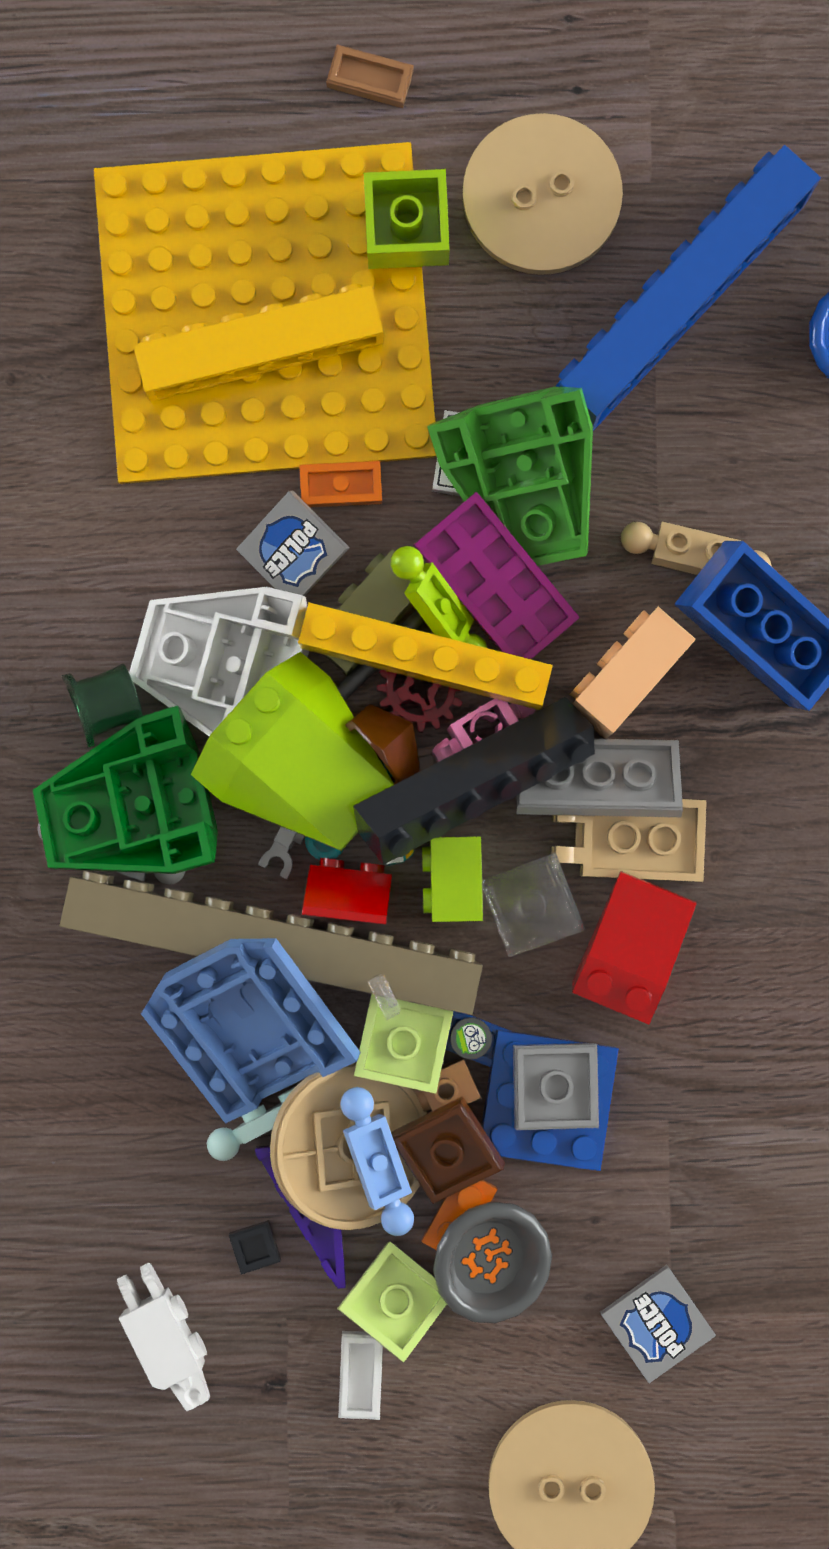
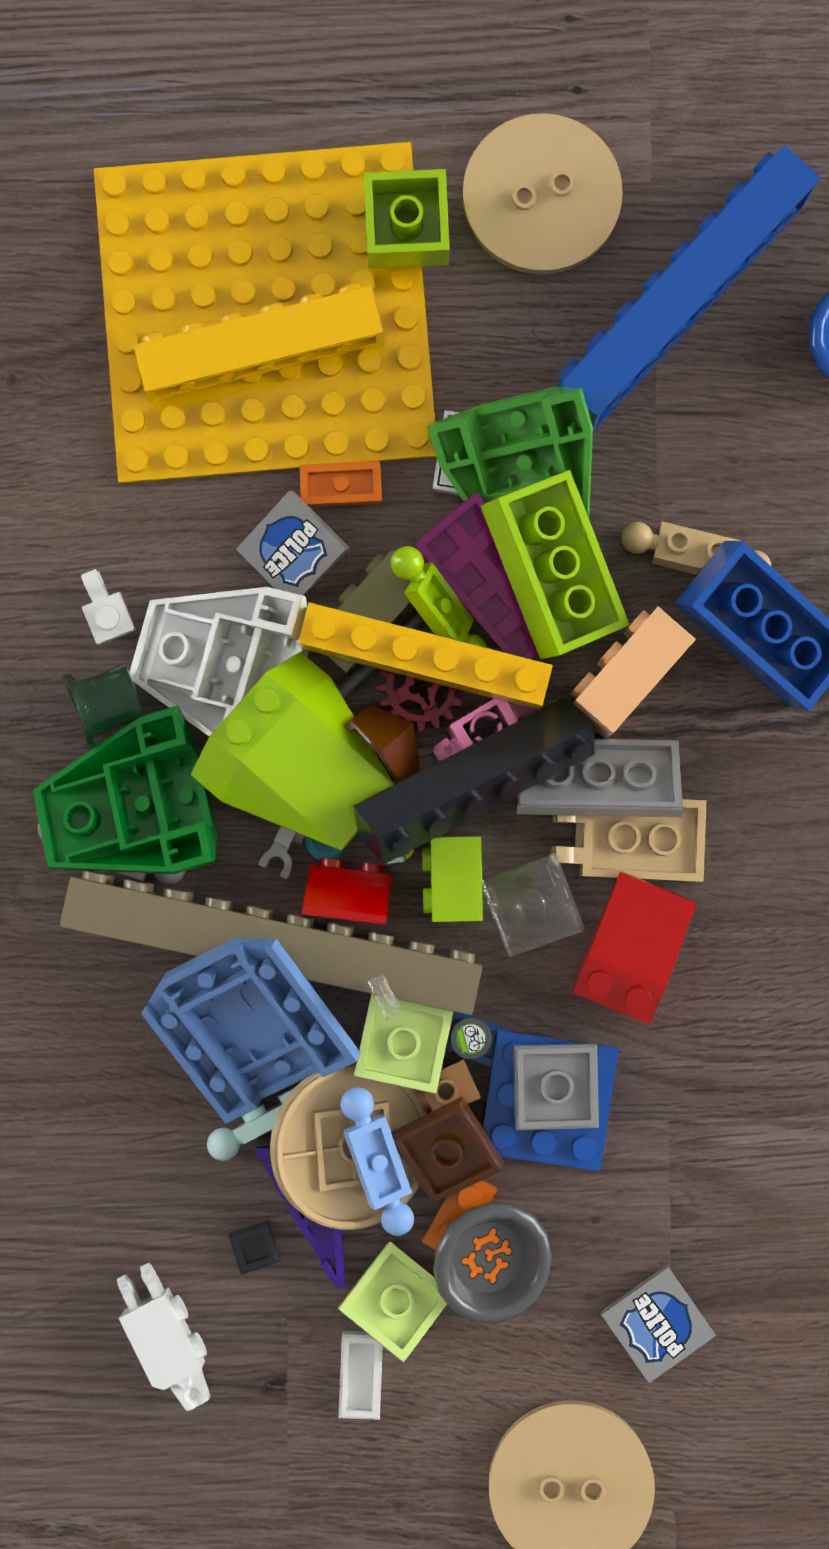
(107, 613): none -> white plate
(370, 76): medium nougat tile -> none
(555, 565): none -> lime slope

